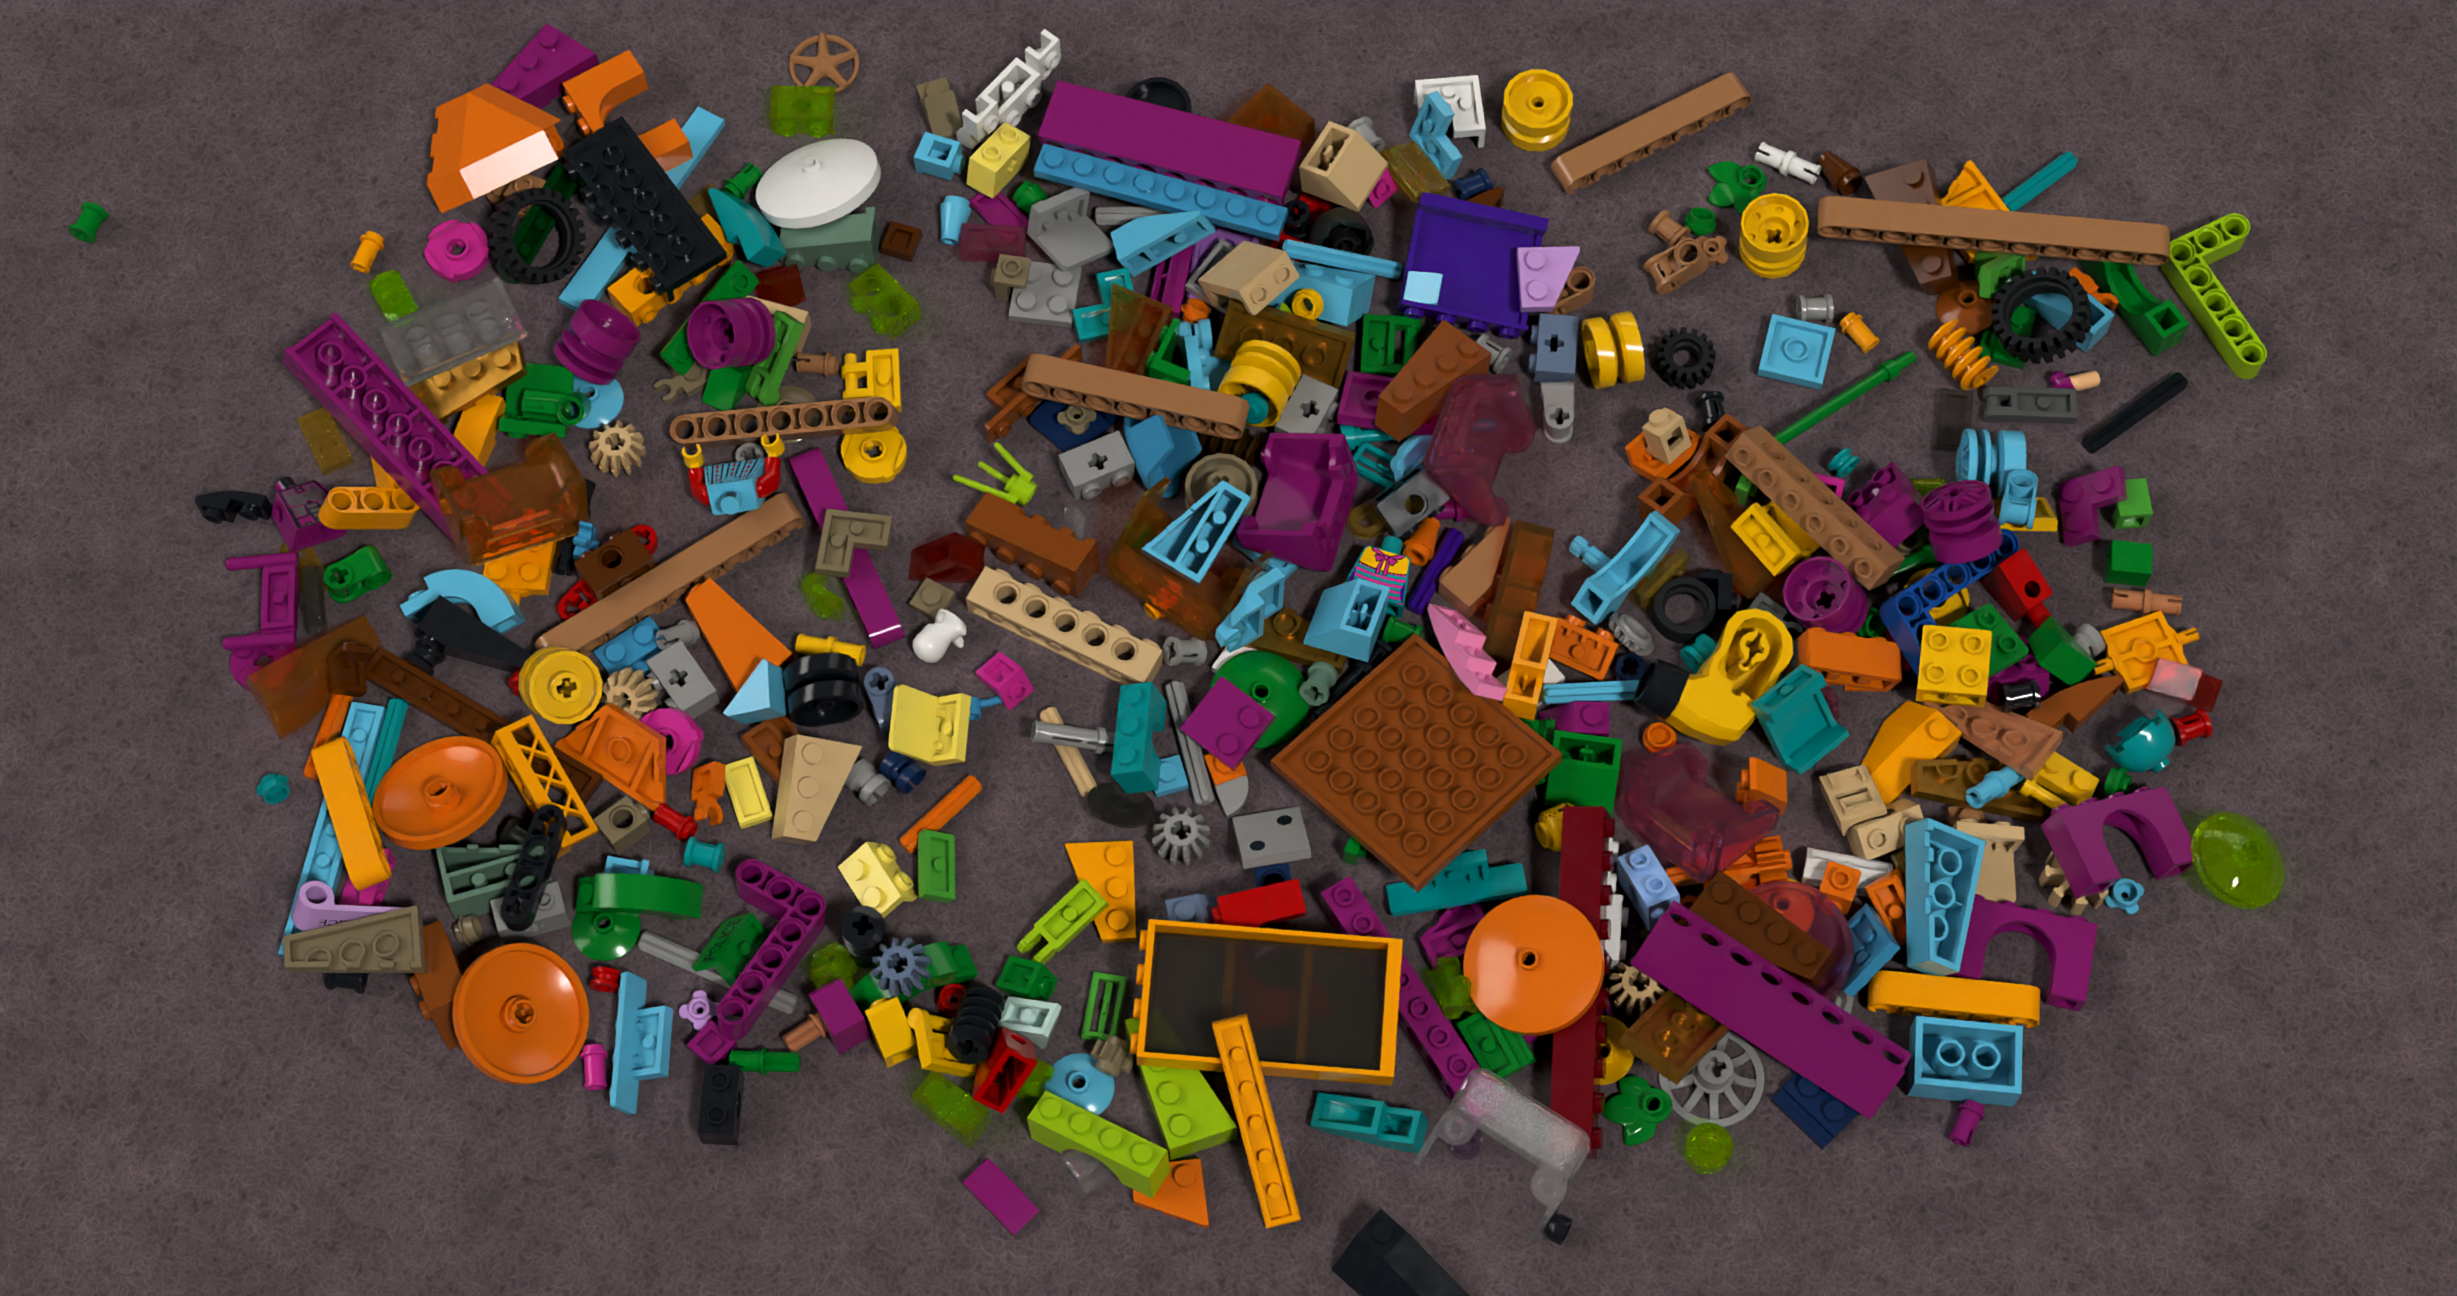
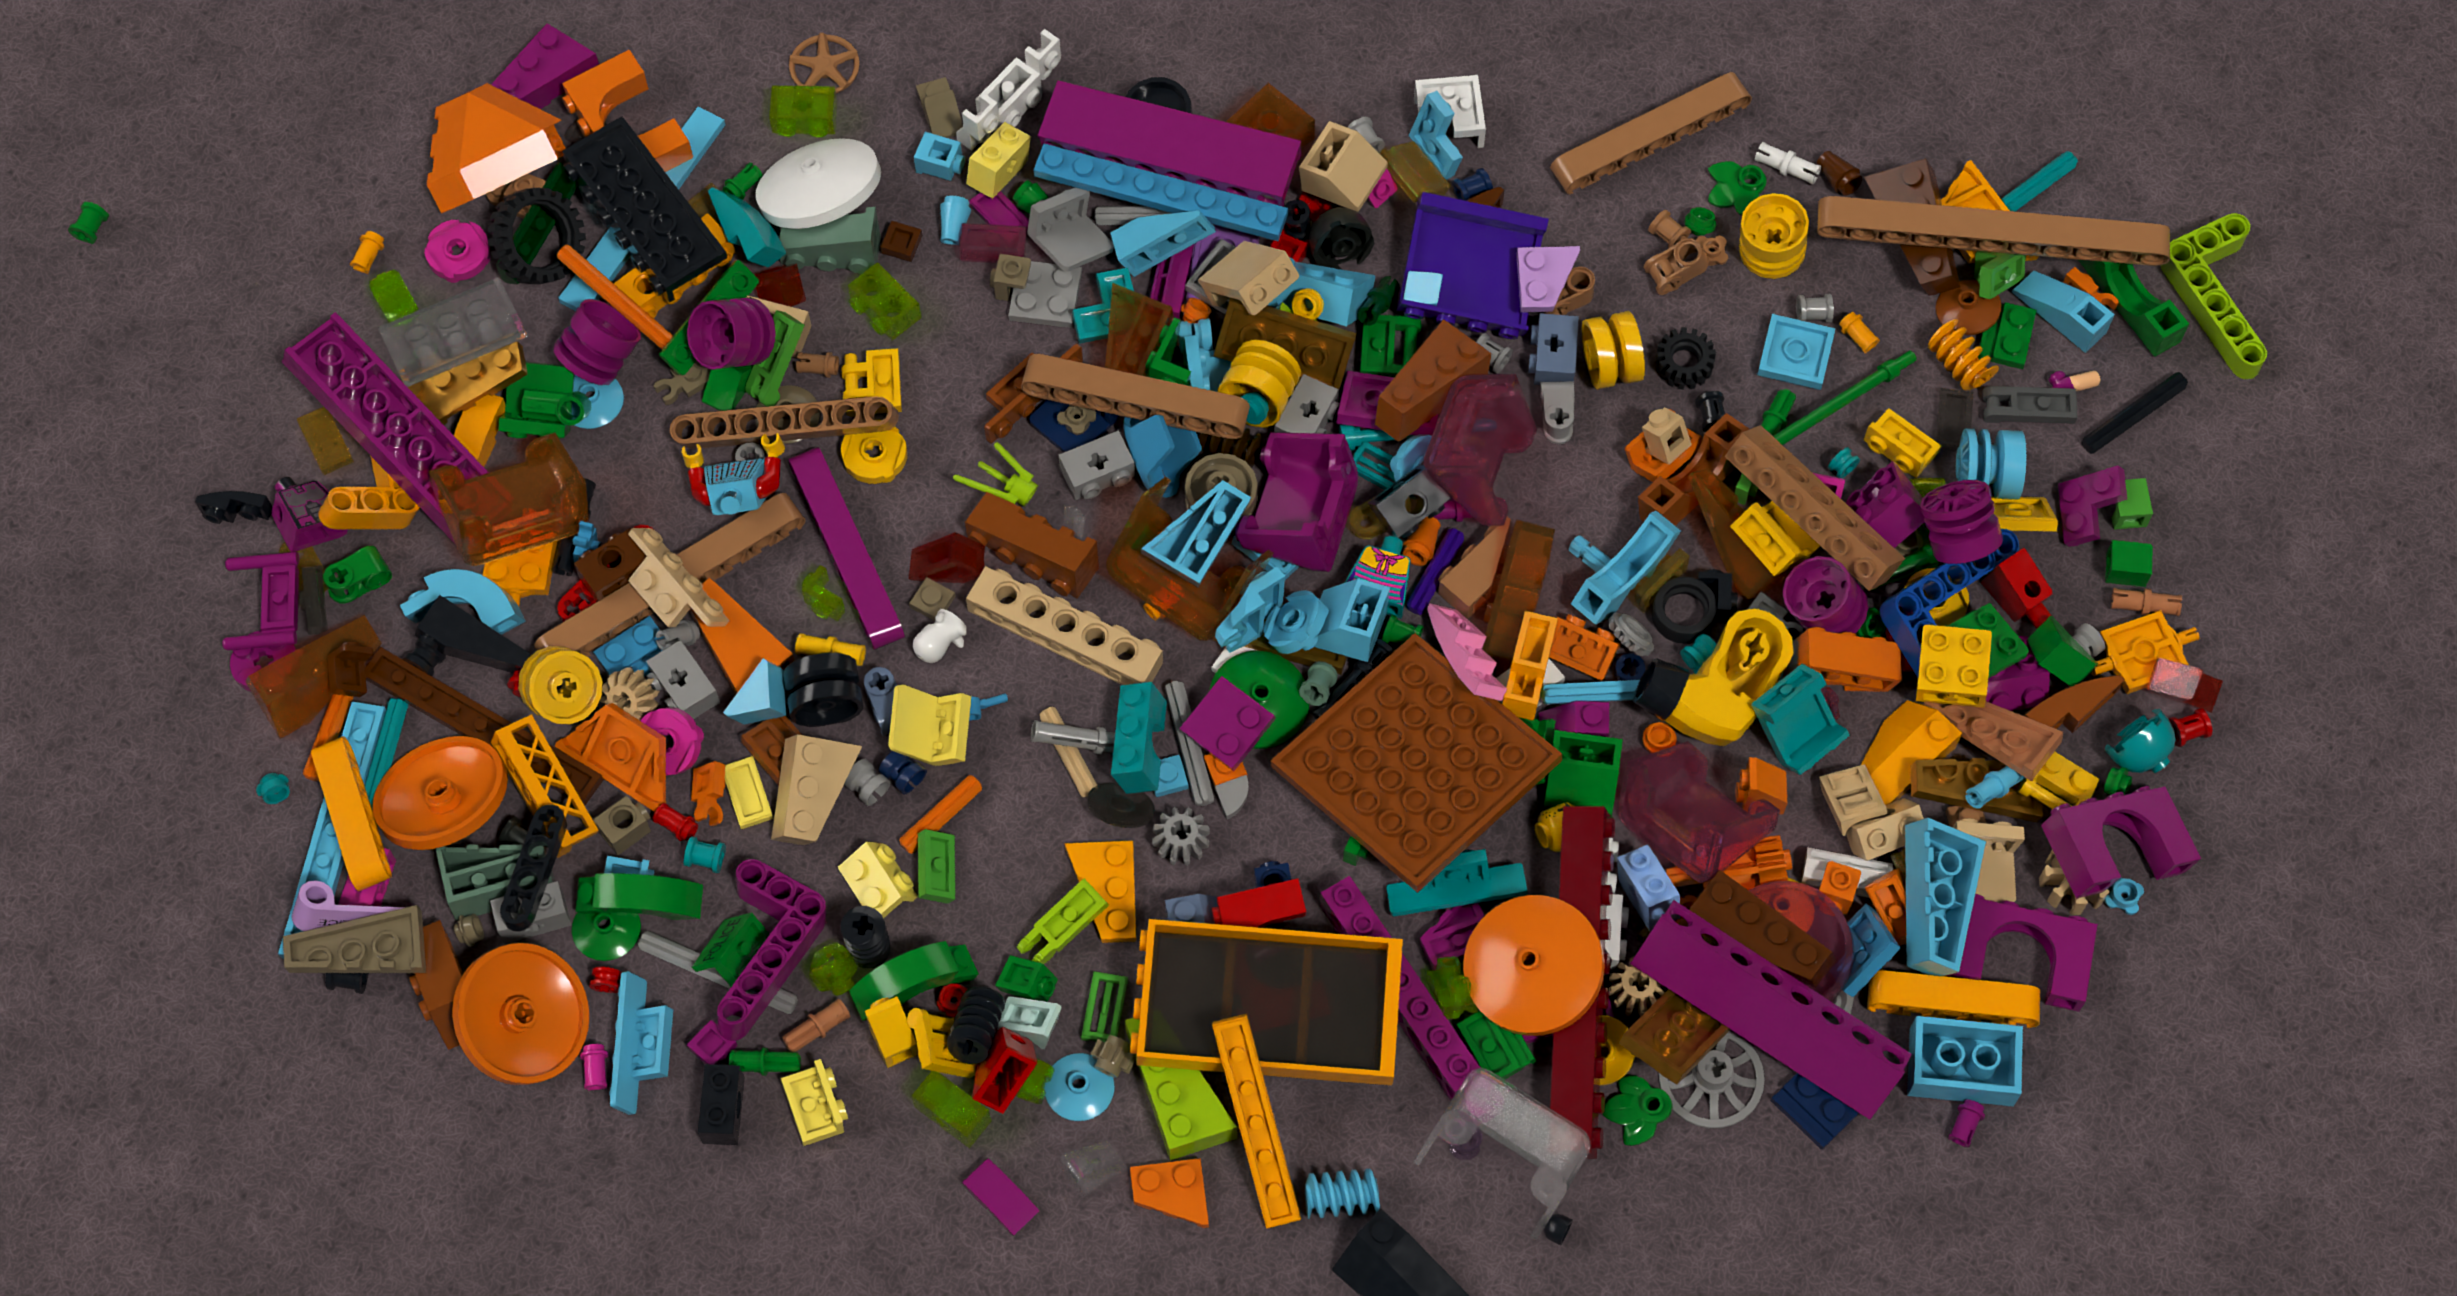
(605, 453): tan gear -> none
(614, 296): none -> orange axle
(668, 584): none -> tan bracket
(698, 1001): lavender plate -> none
(813, 1103): none -> light yellow bracket
(840, 1015): magenta slope -> none
(845, 532): dark tan plate -> none
(916, 963): sand blue gear -> none
(1005, 679): dark pink bracket -> none
(1127, 1155): lime arch -> none
(1184, 651): light grey bush -> none
(1271, 837): light grey tile -> none
(1296, 623): none -> medium azure plate
(1341, 1193): none -> medium azure piece
(1342, 259): medium azure axle -> none
(1370, 1122): teal slope -> none
(1378, 300): none -> dark green pin
(1536, 110): yellow wheel -> none
(1708, 1148): clear neon green piece -> none
(1776, 416): none -> green axle
(1901, 443): none -> yellow bracket
(2019, 500): medium azure piece -> none
(2019, 696): black bush -> none
(2028, 287): black tyre -> none
(2238, 860): clear neon green dish -> none

